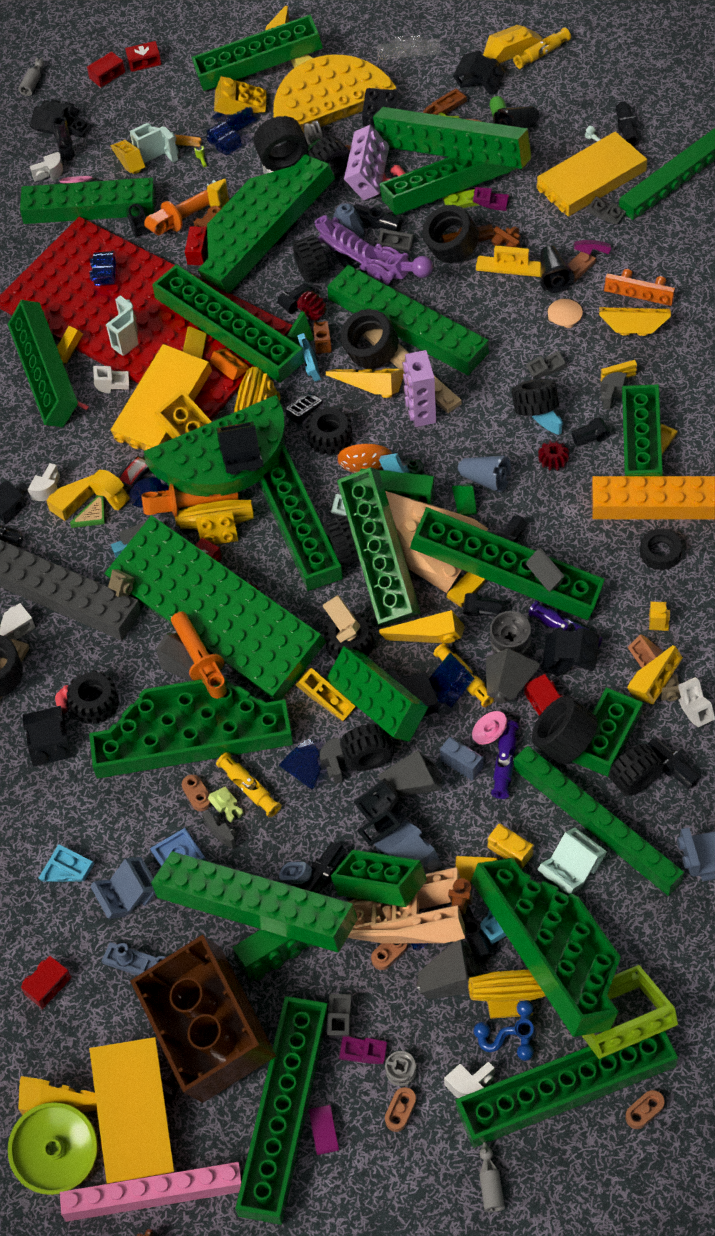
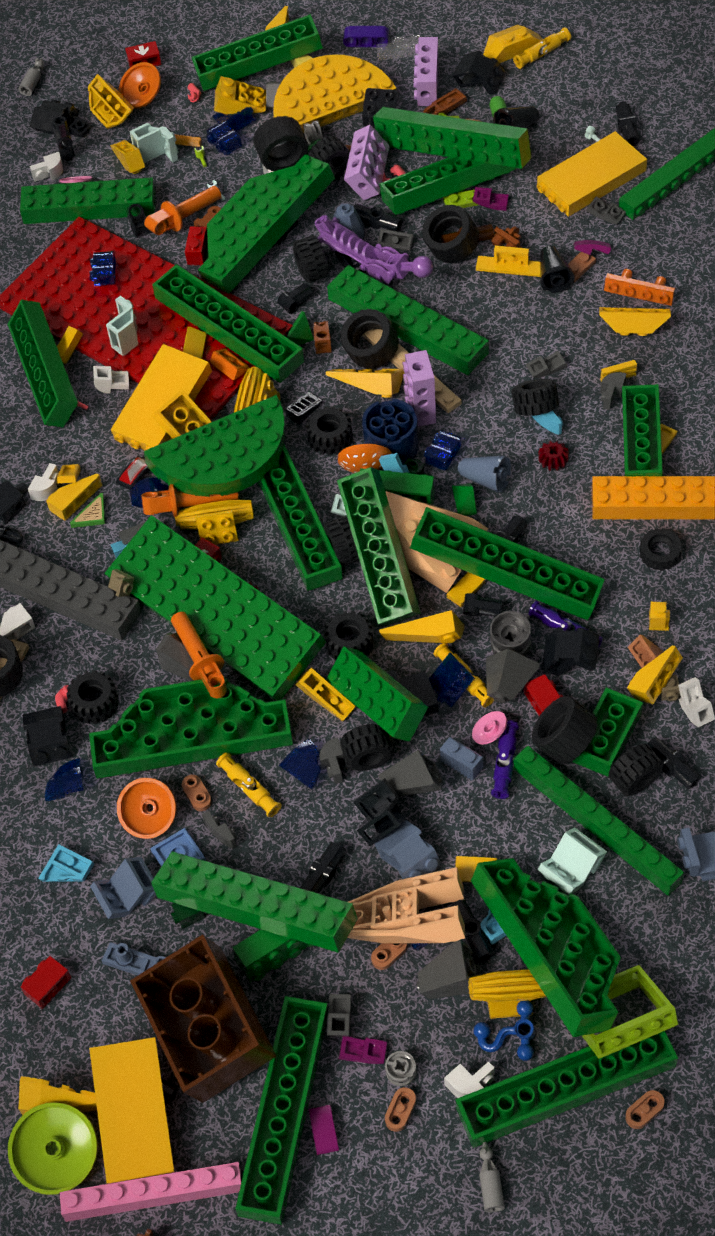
(65, 780): none -> clear blue brick
(68, 473): none -> yellow tile
(106, 69): red brick -> none
(107, 103): none -> yellow wedge
(110, 486): yellow brick -> none
(134, 812): none -> orange dish
(140, 84): none -> orange dish
(185, 916): none -> dark green brick
(195, 93): none -> coral arm
(218, 193): yellow slope -> none
(225, 801): yellowish green plate -> none
(239, 448): black piece -> none
(271, 89): none -> dark grey slope
(295, 873): sand blue plate -> none
(309, 358): medium azure wing -> none
(311, 305): dark red gear -> none
(342, 618): tan bracket -> none
(365, 36): none -> dark purple beam
(379, 878): green brick -> none
(392, 426): none -> dark blue brick
(426, 71): none -> lavender brick
(443, 450): none -> clear blue brick
(461, 895): dark orange hips -> none
(510, 845): yellow brick -> none
(545, 570): dark grey slope -> none
(565, 312): light nougat dish -> none
(596, 430): black piece -> none

